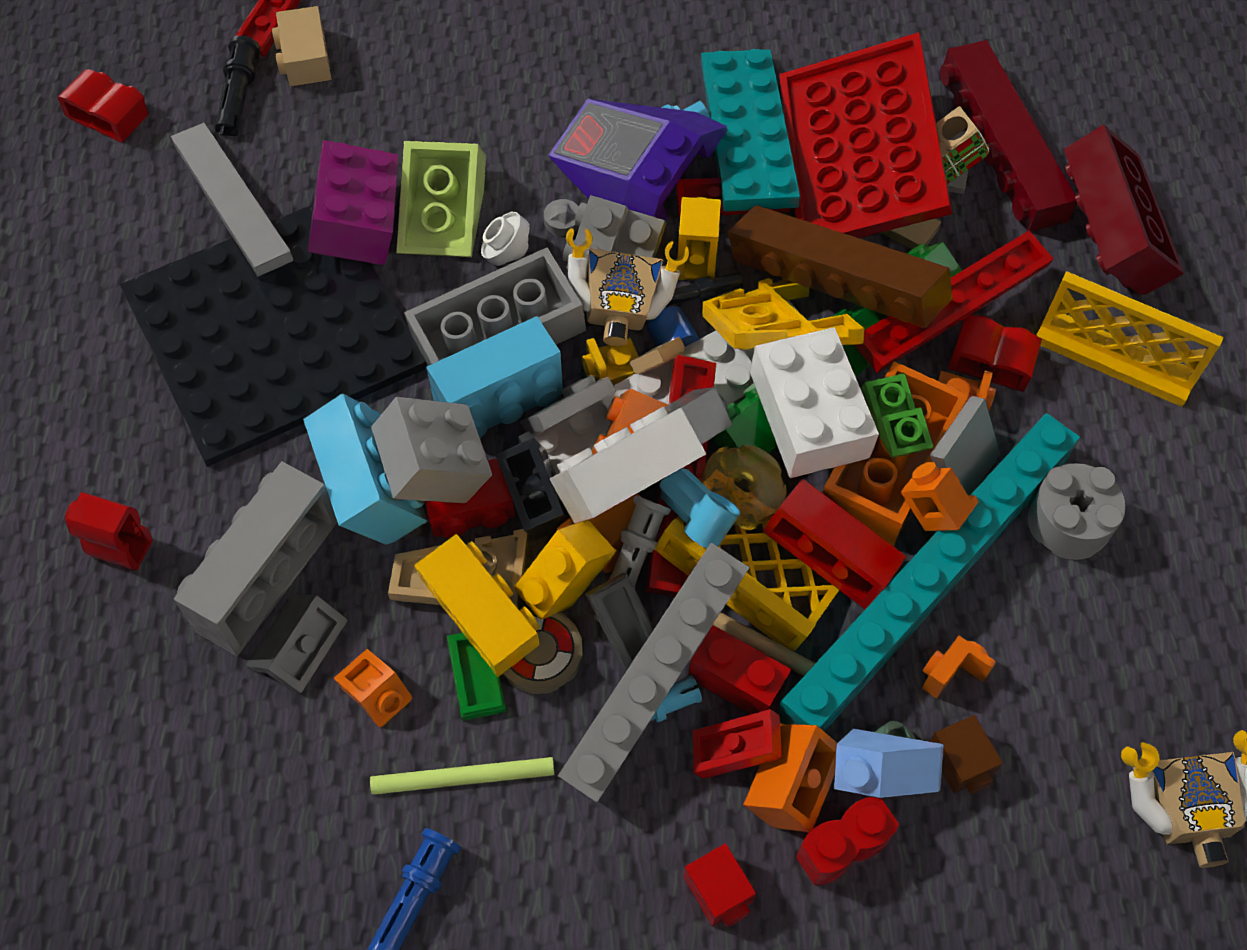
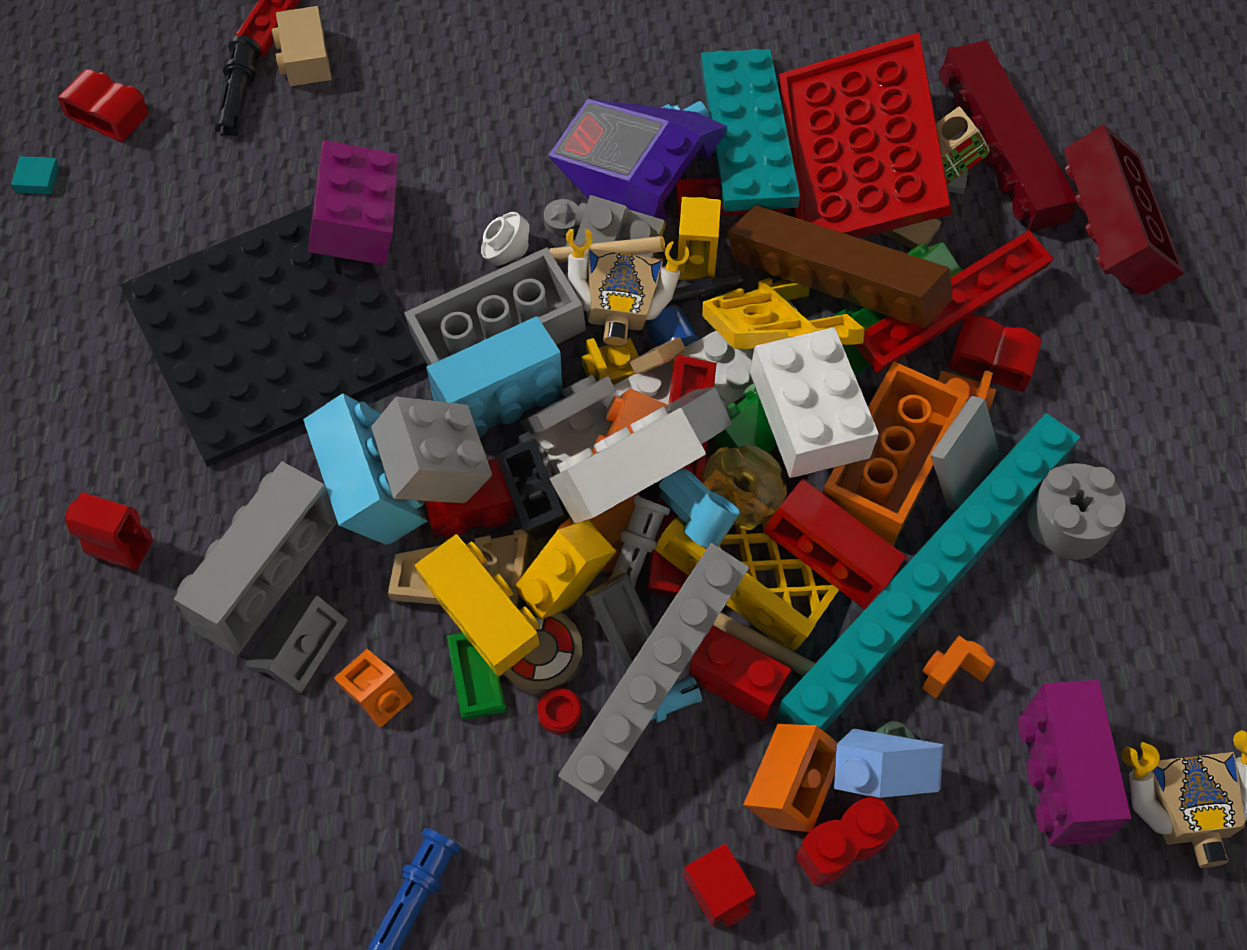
(35, 175): none -> teal tile
(232, 199): light grey tile -> none
(440, 198): yellowish green slope -> none
(461, 775): yellowish green bar -> none
(559, 711): none -> red tile
(630, 246): none -> tan bar
(737, 744): red plate -> none
(895, 416): bright green slope -> none
(938, 498): orange brick -> none
(967, 756): reddish brown brick -> none
(1073, 764): none -> magenta brick
(1121, 354): yellow fence -> none

